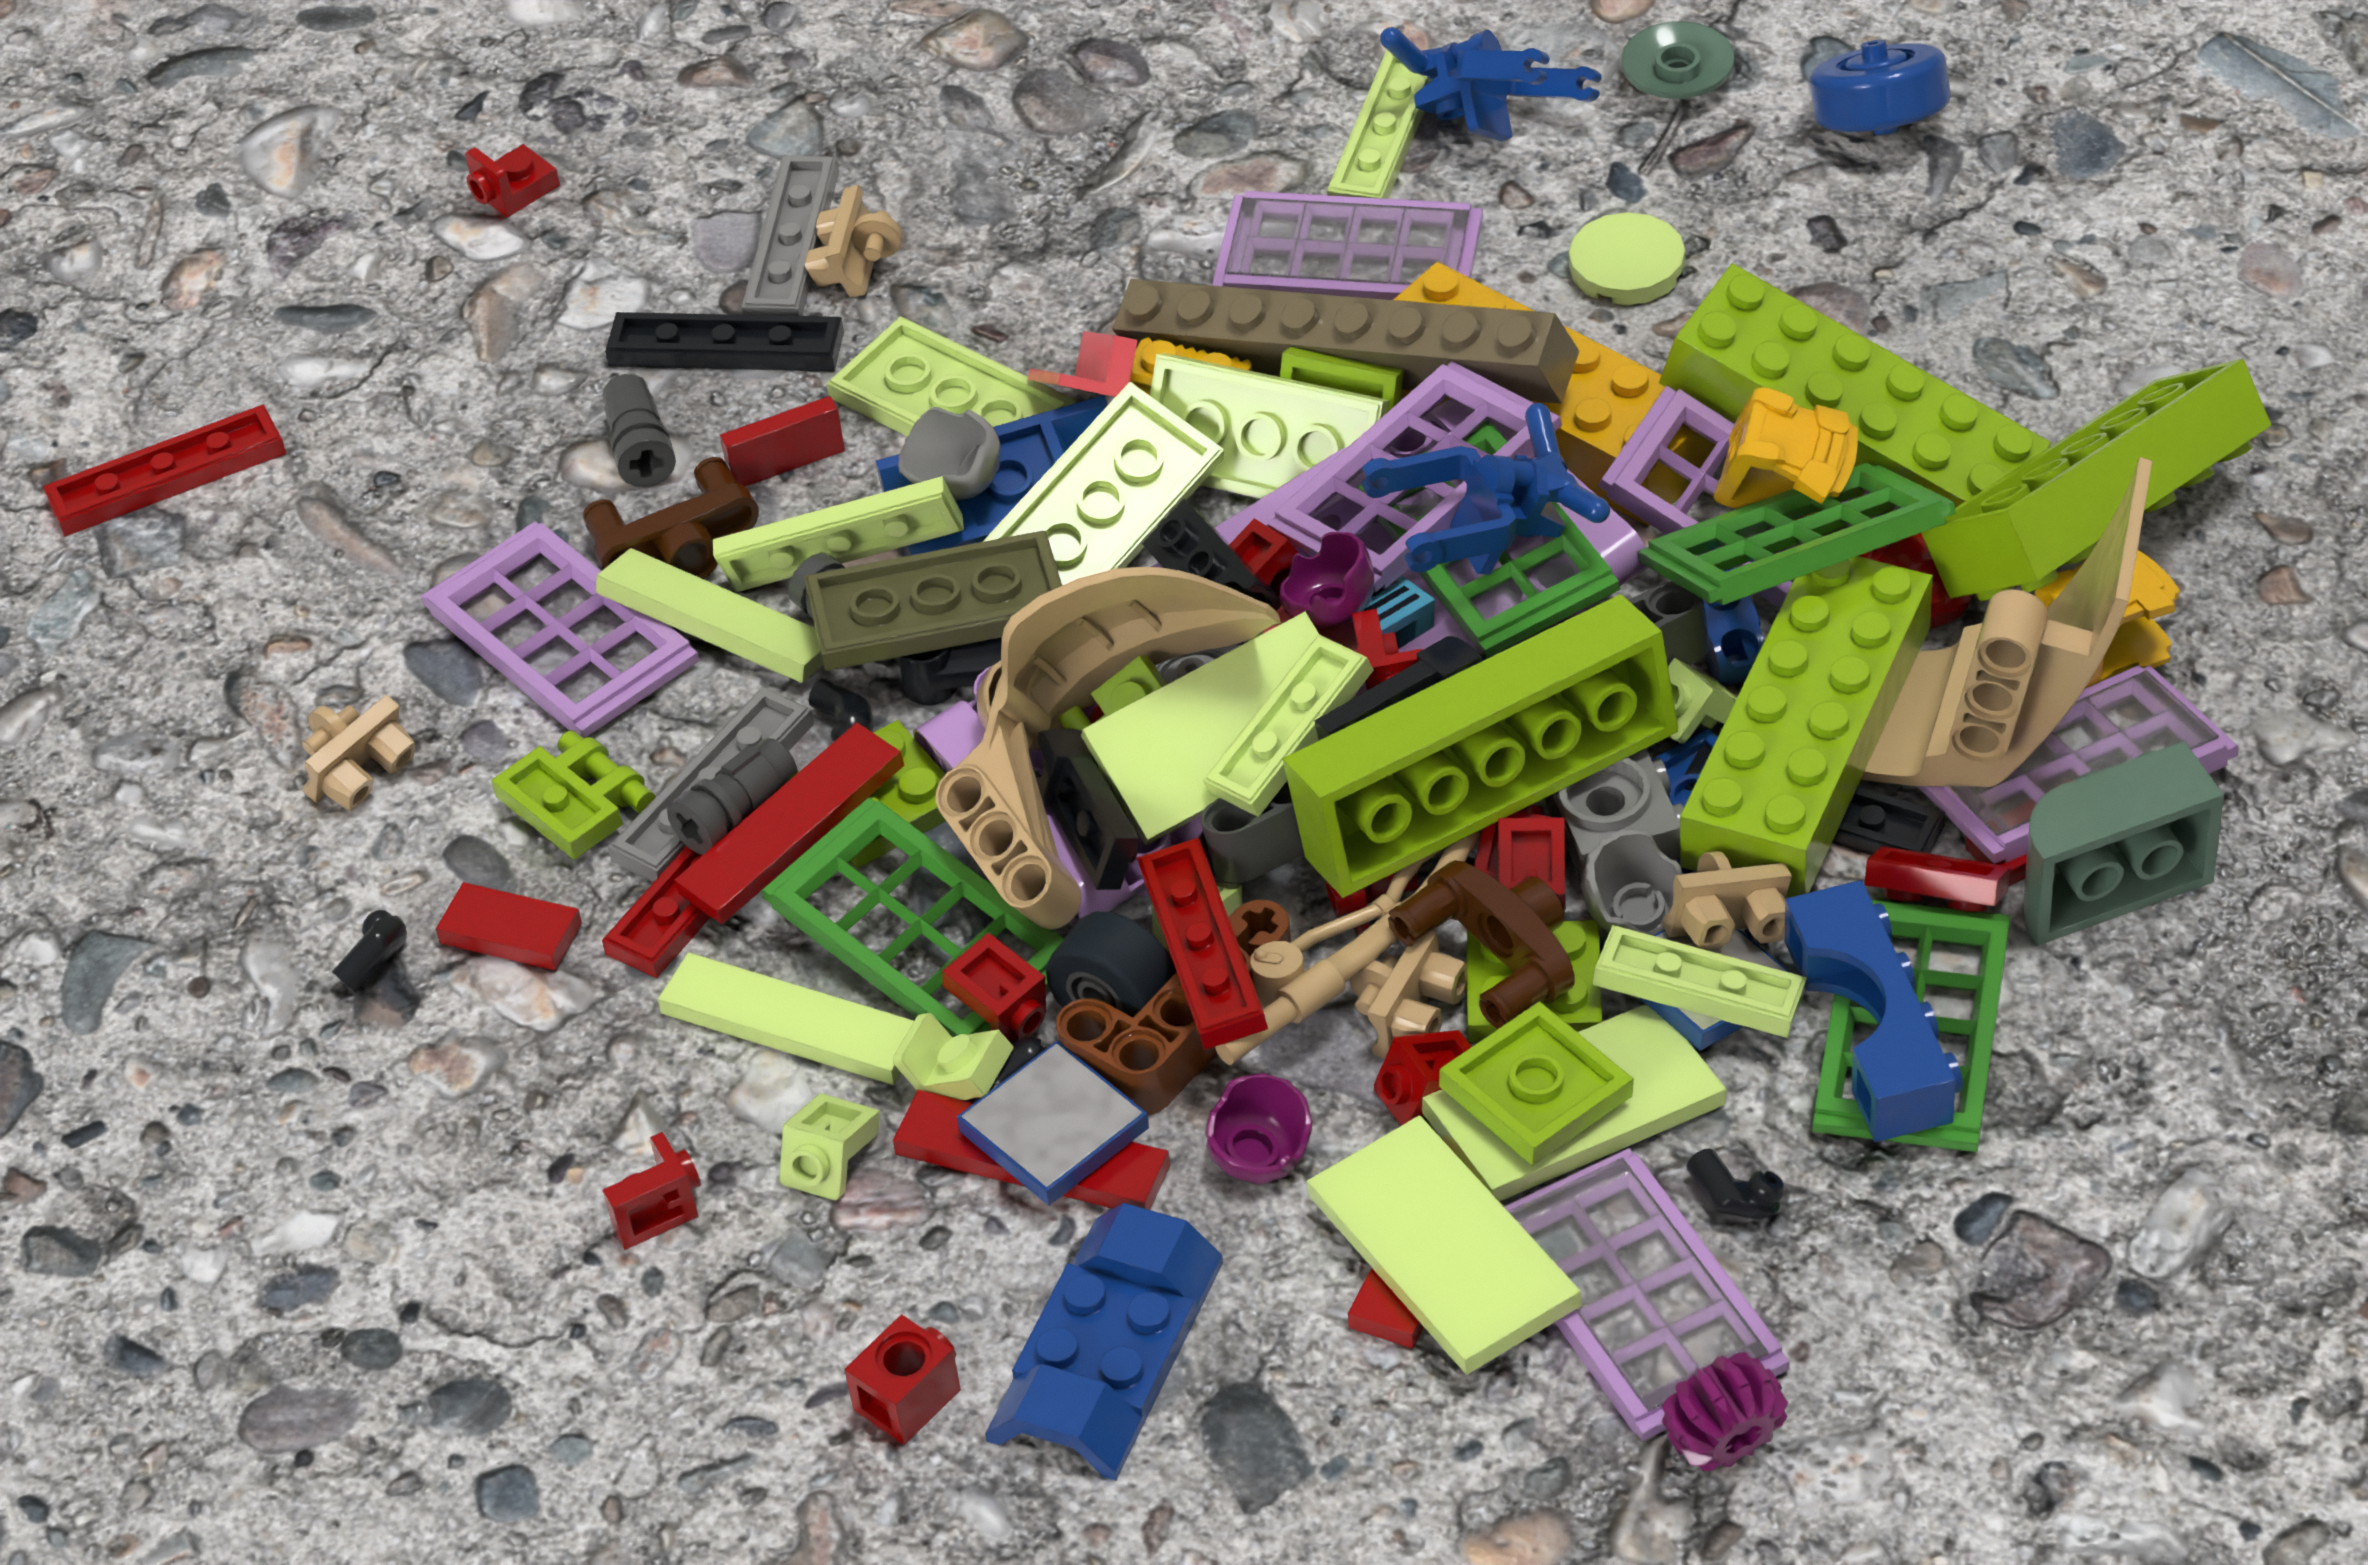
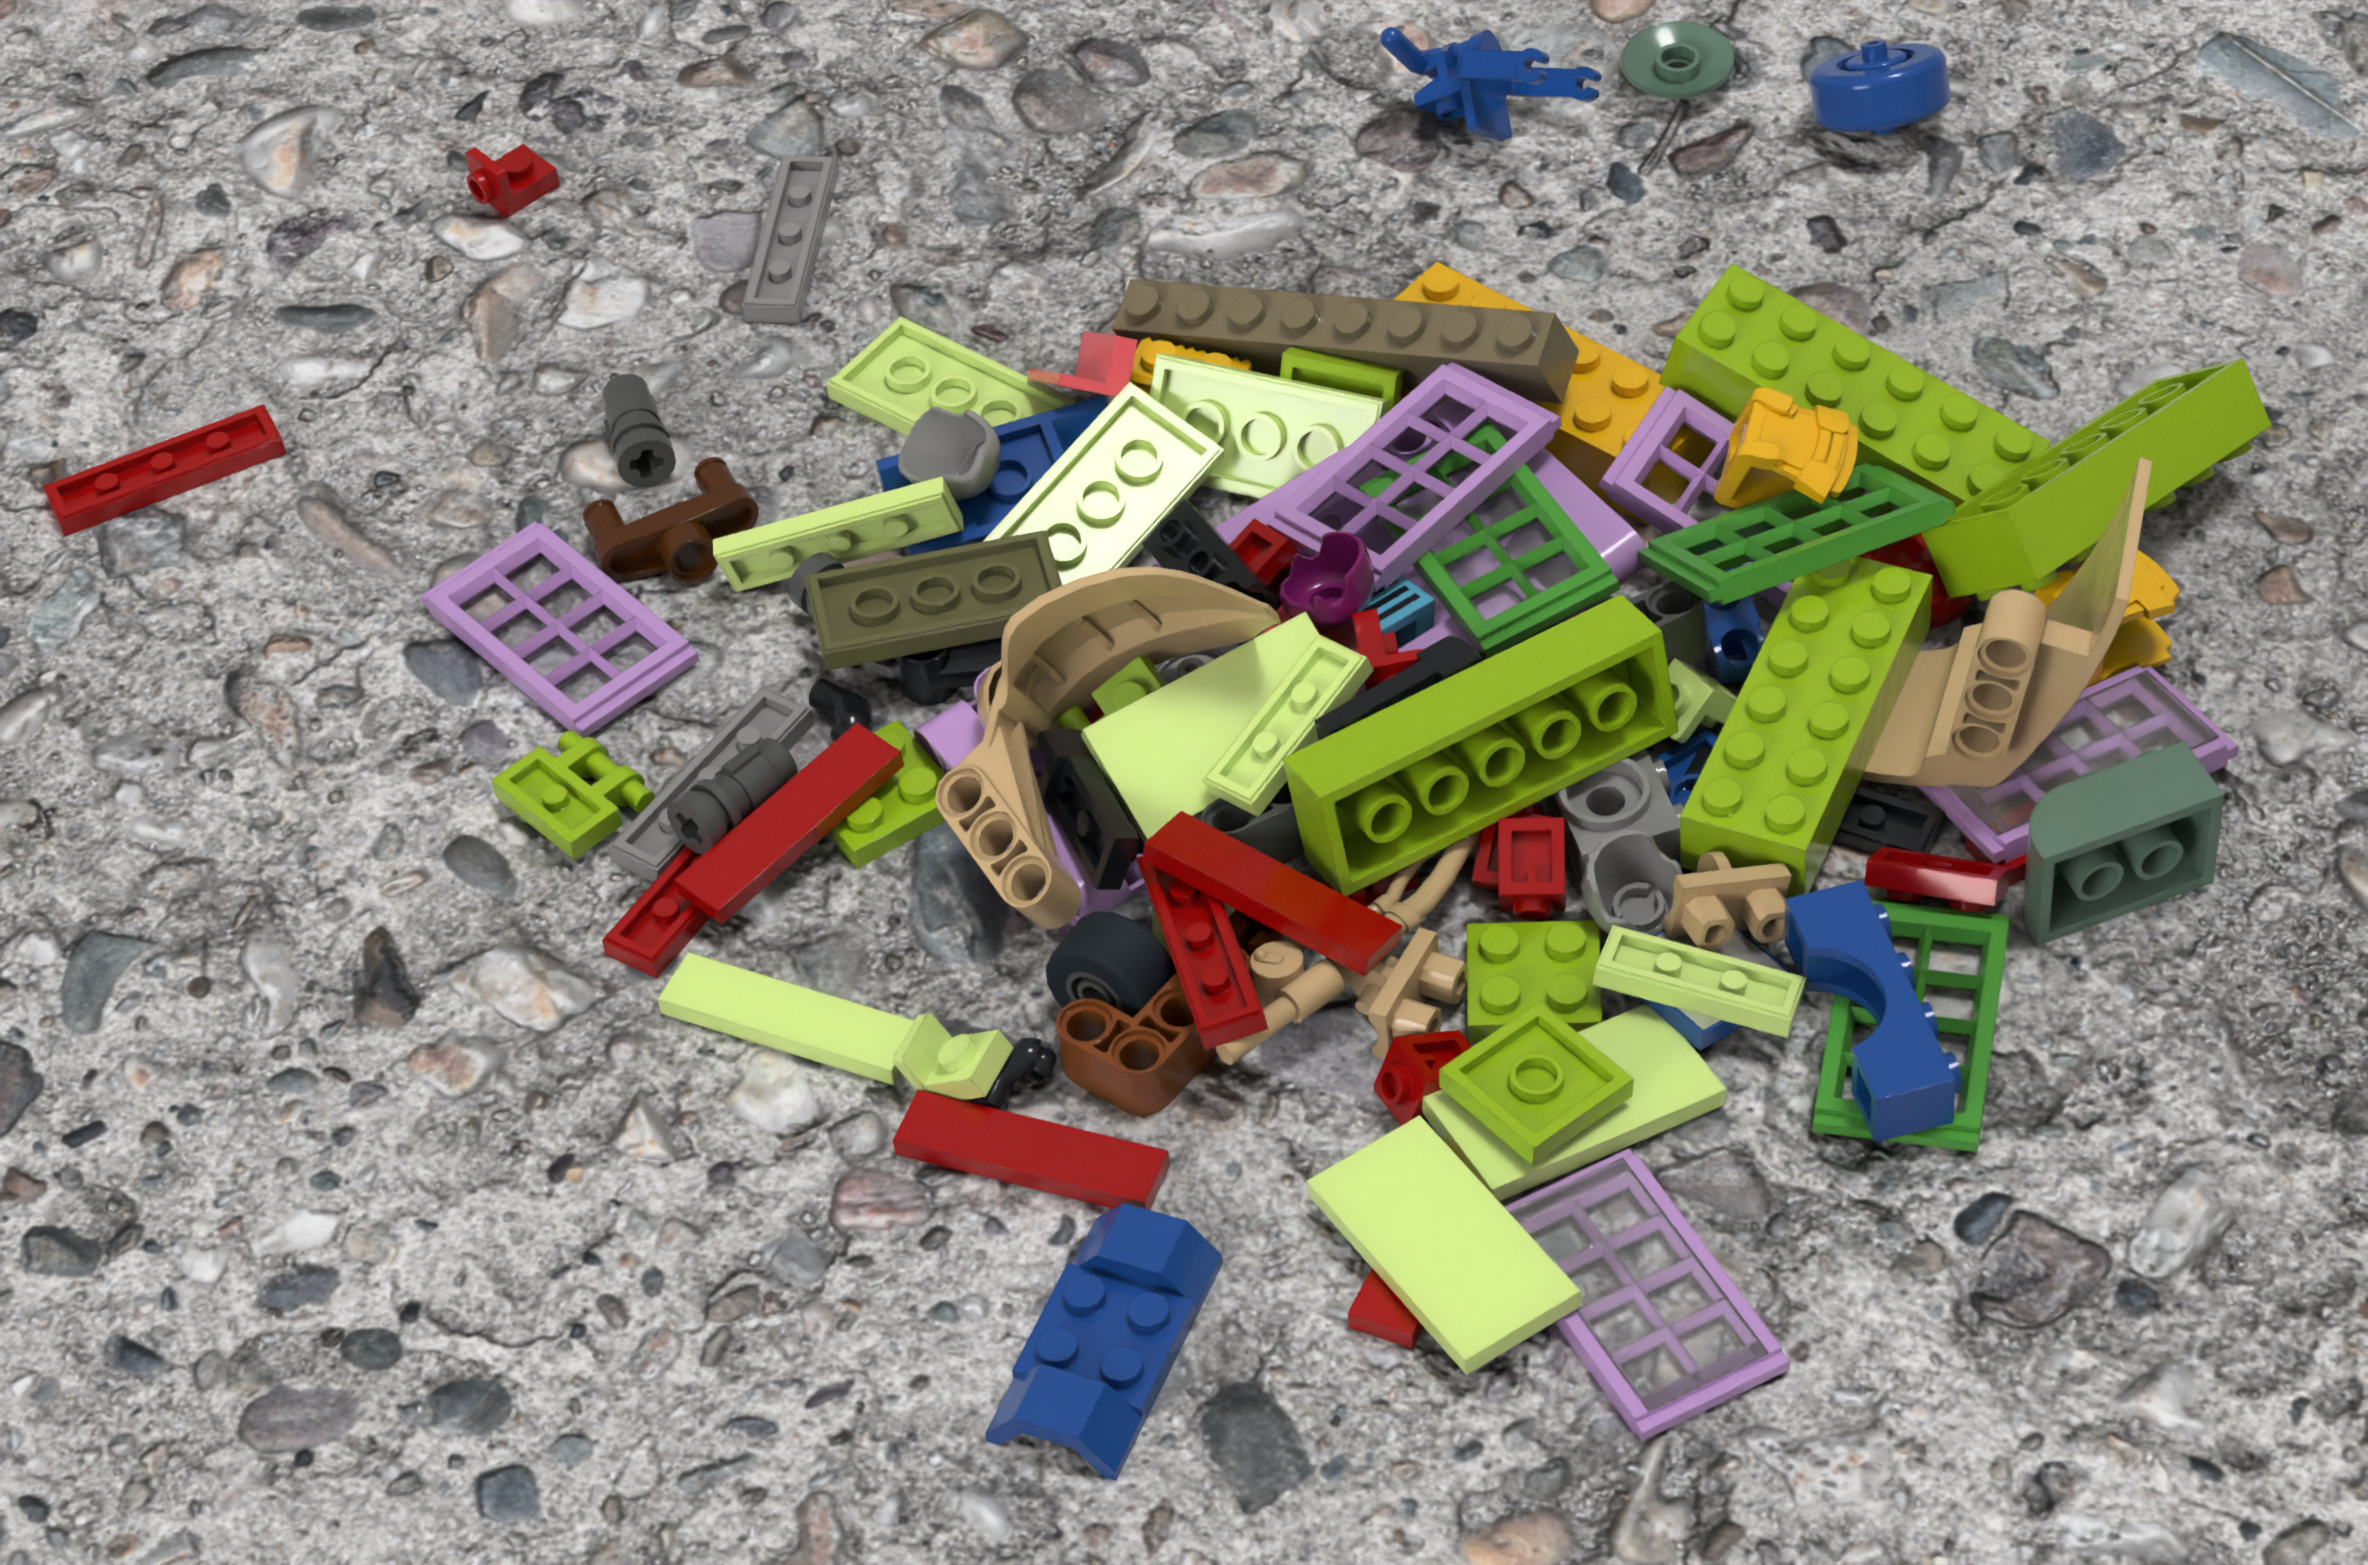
(346, 742): tan hips -> none
(381, 940): black arm -> none
(509, 926): red tile -> none
(655, 1198): red bracket -> none
(712, 614): yellowish green tile -> none
(725, 341): black tile -> none
(783, 442): red tile -> none
(822, 1141): yellowish green bracket -> none
(833, 853): bright green piece -> none
(851, 243): tan hips -> none
(896, 1401): red brick -> none
(998, 987): red bracket -> none
(1053, 1122): flat silver tile -> none
(1259, 1128): magenta hair -> none
(1272, 893): none -> red tile
(1342, 243): clear piece -> none
(1380, 134): yellowish green tile -> none
(1499, 501): blue piece -> none
(1508, 922): reddish brown connector -> none
(1627, 258): yellowish green tile -> none
(1724, 1411): magenta gear -> none
(1733, 1196): black arm -> none

